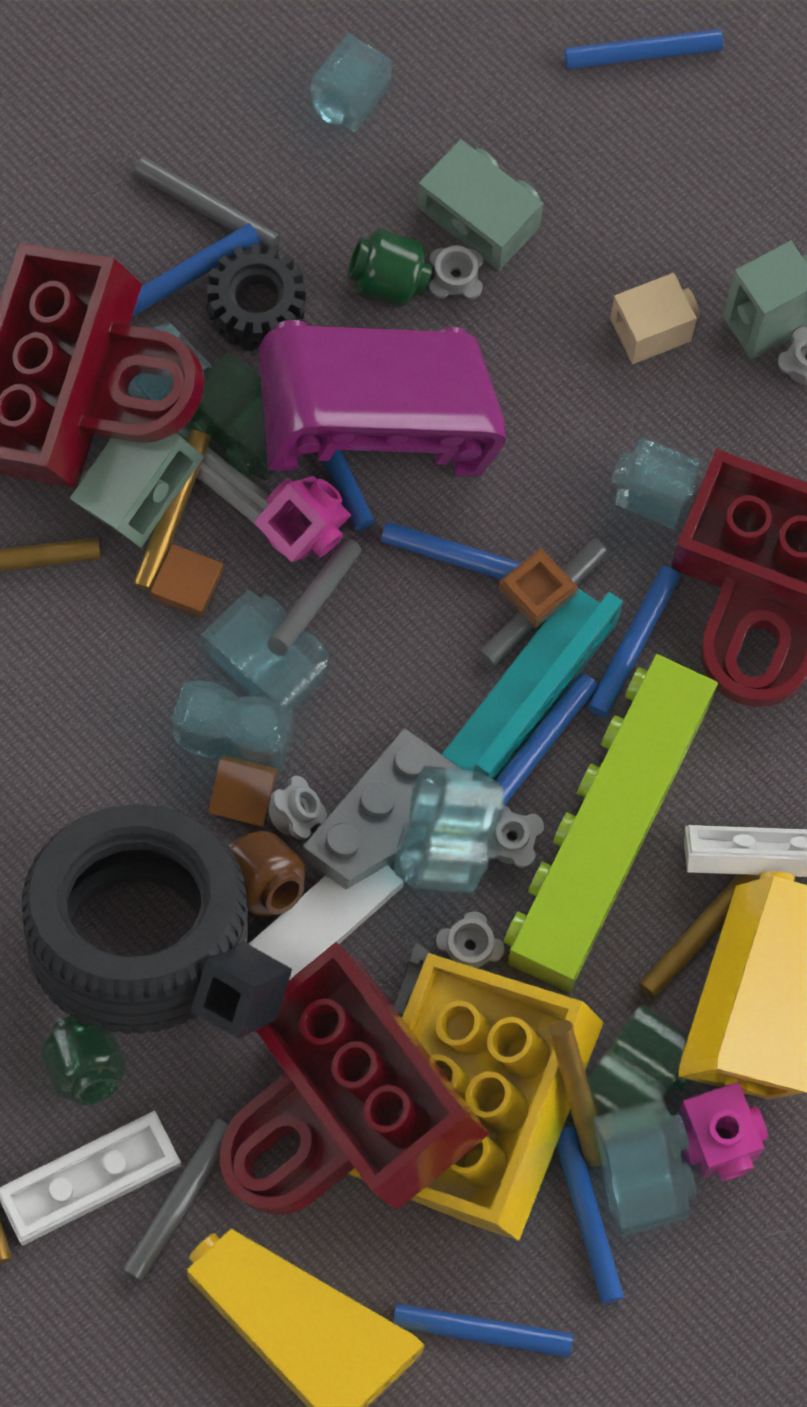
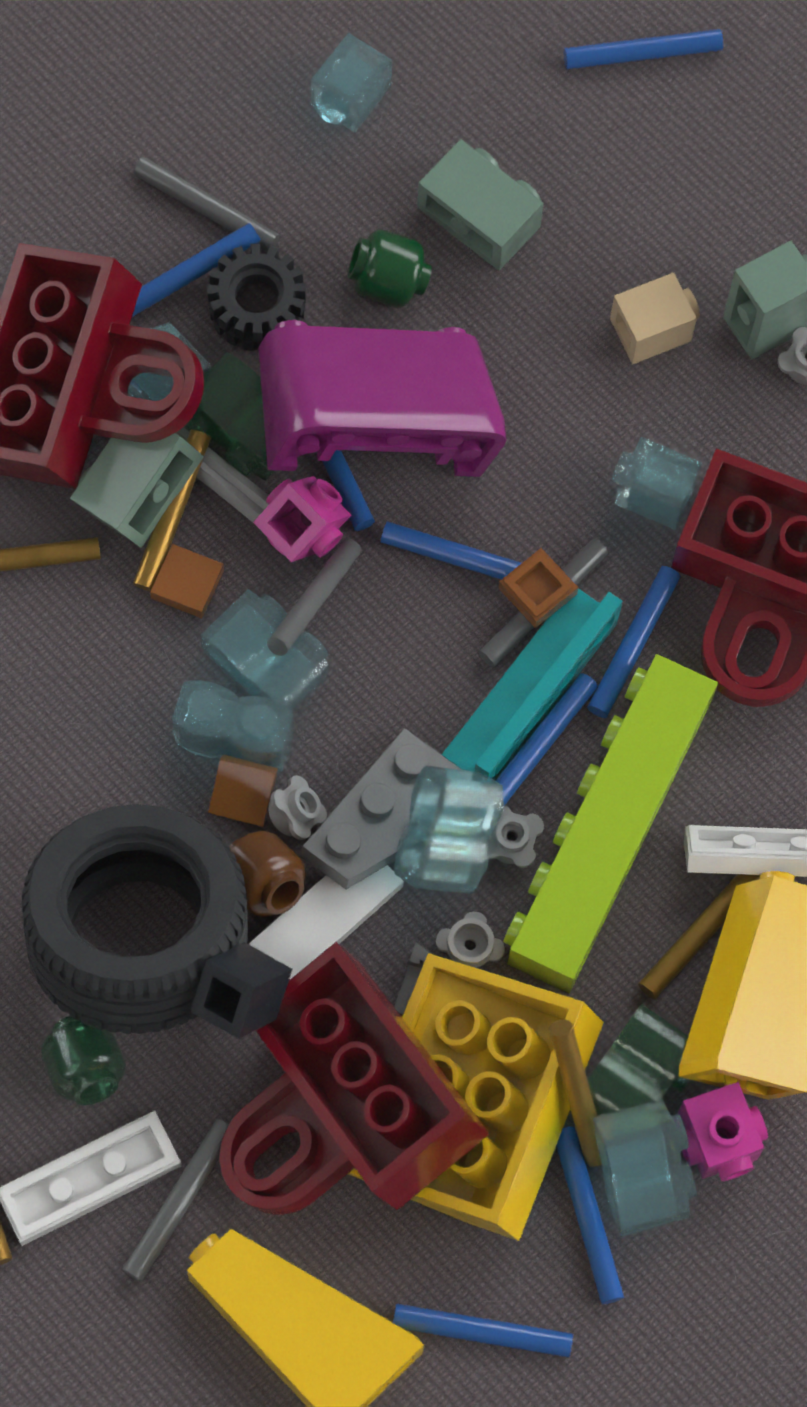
(455, 258): light grey plate -> none

